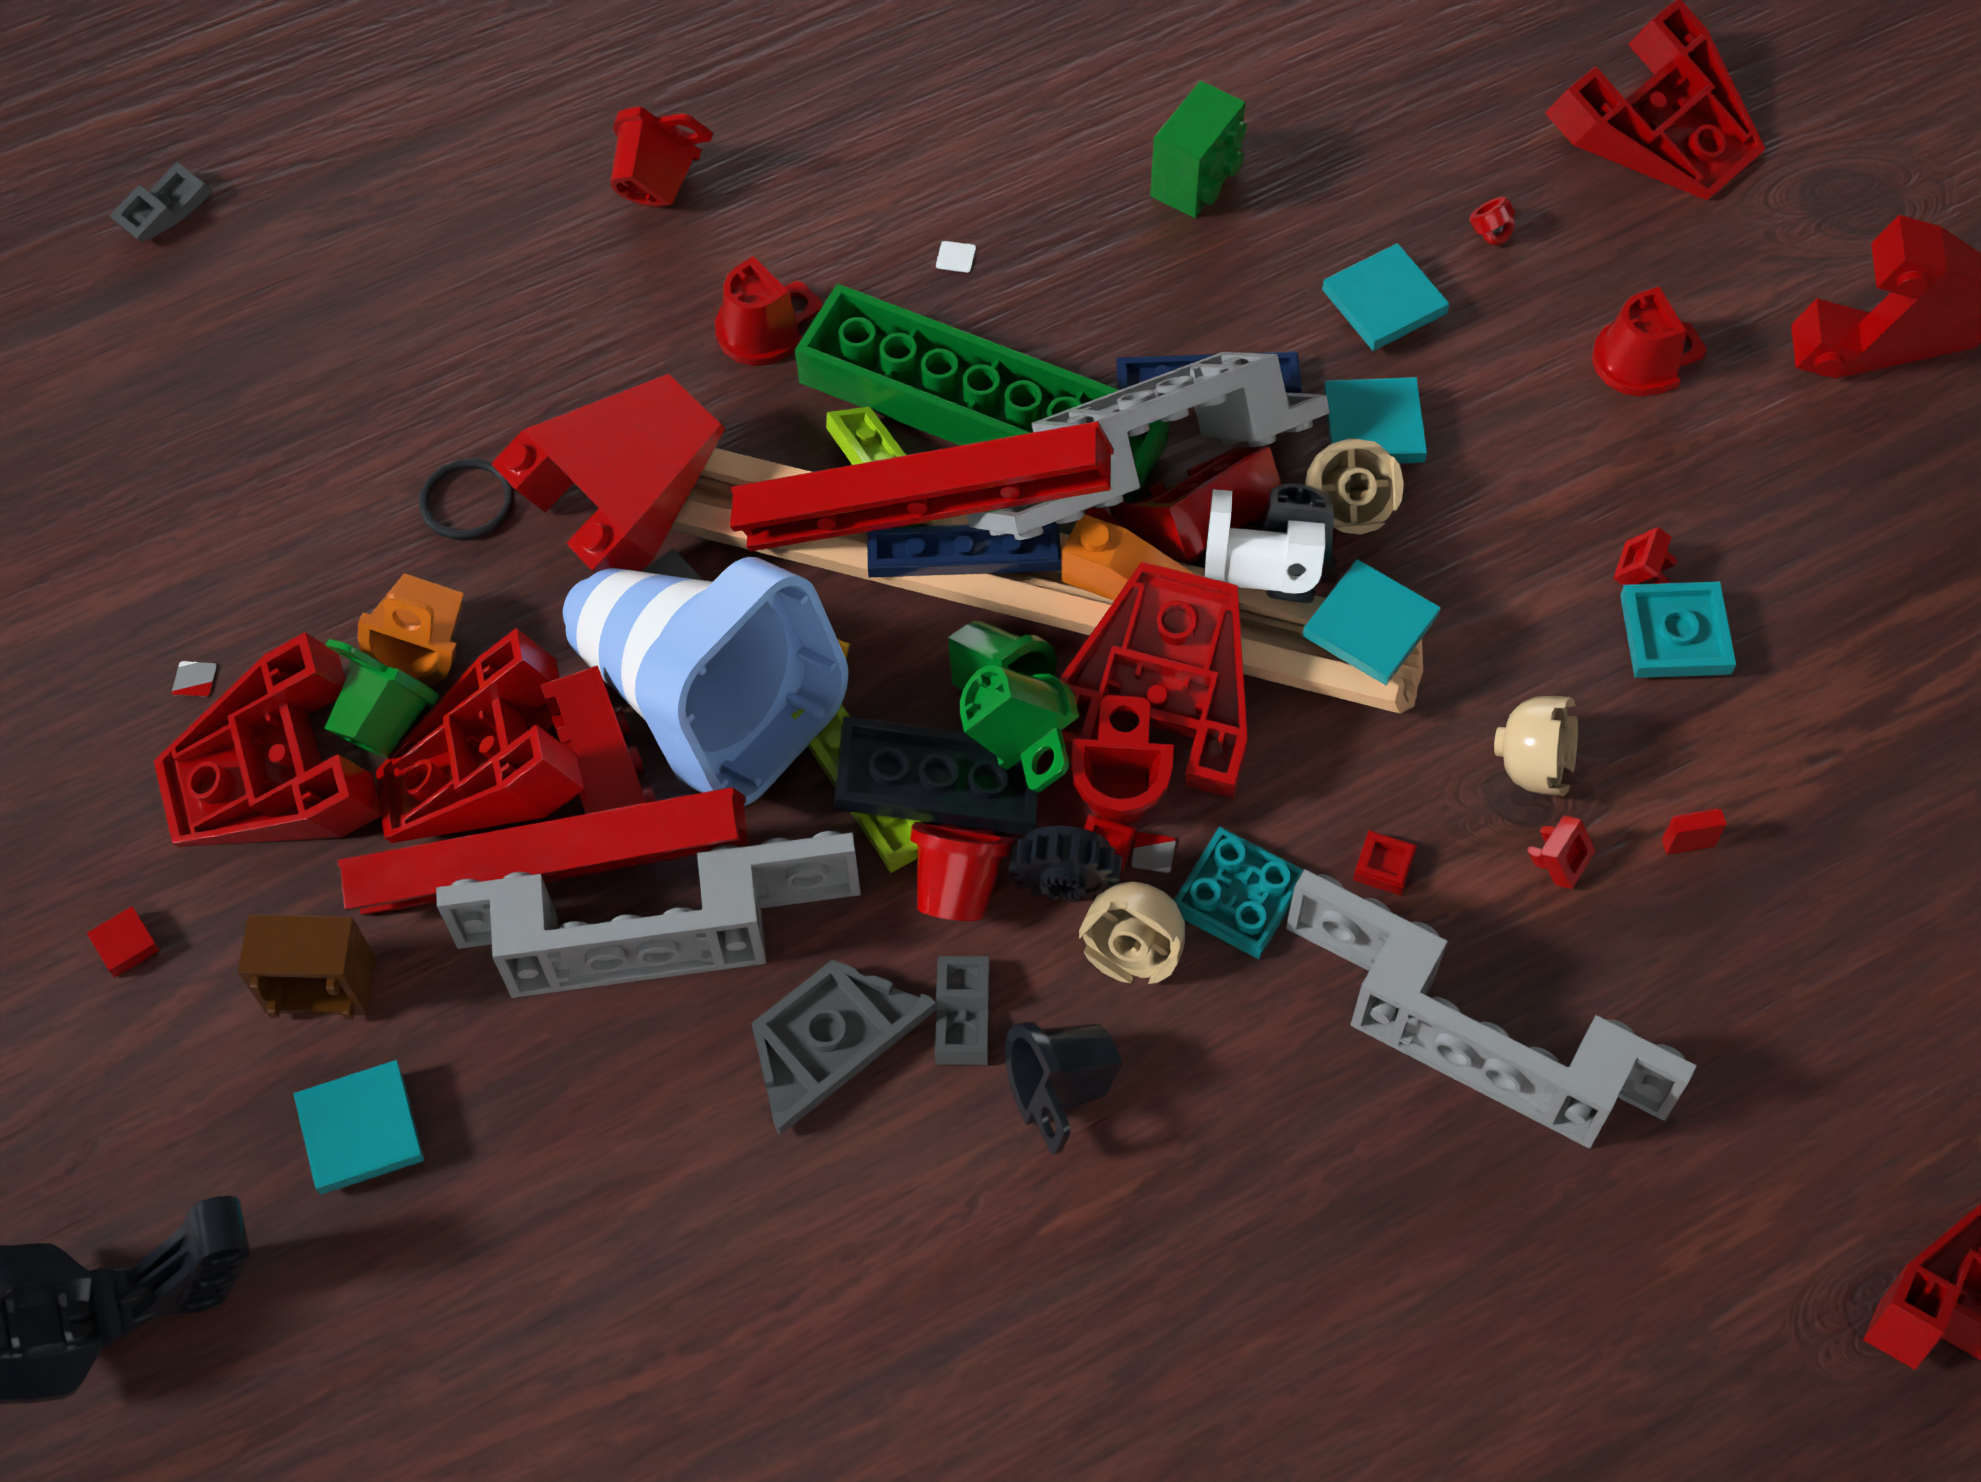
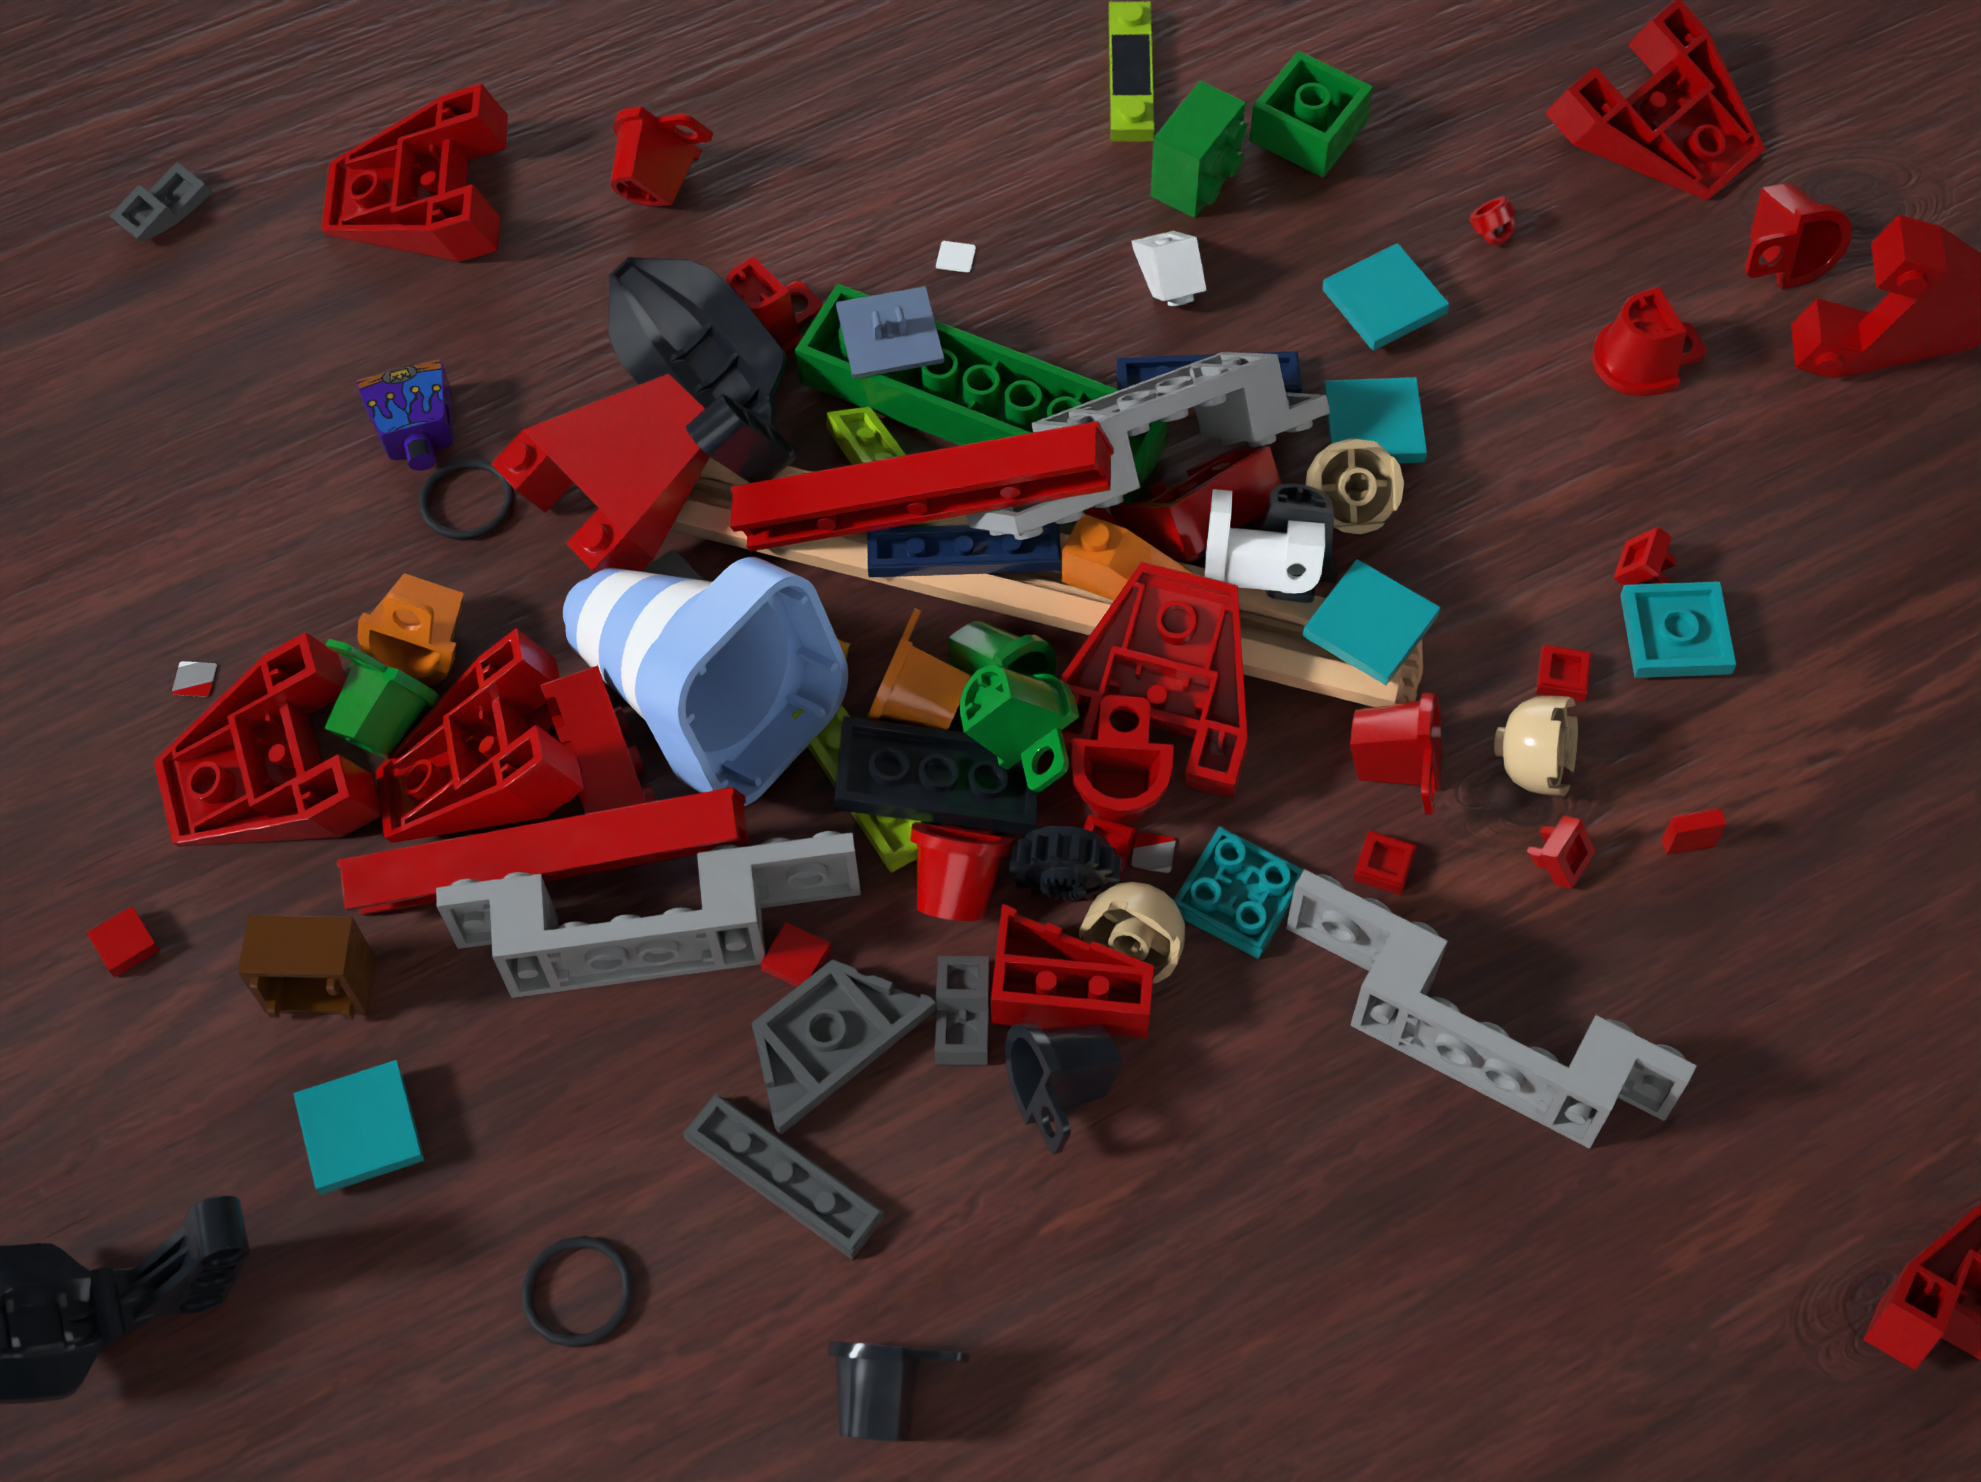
(411, 181): none -> red wedge
(411, 411): none -> torso
(601, 1332): none -> black piece
(703, 334): none -> black piece
(784, 1176): none -> dark grey tile
(795, 955): none -> red tile
(879, 1388): none -> black container
(889, 332): none -> sand blue piece
(918, 687): none -> orange container
(1066, 981): none -> red wedge
(1131, 72): none -> lime plate
(1171, 266): none -> white slope
(1310, 113): none -> green brick
(1401, 745): none -> red container
(1563, 672): none -> red tile
(1796, 236): none -> red container

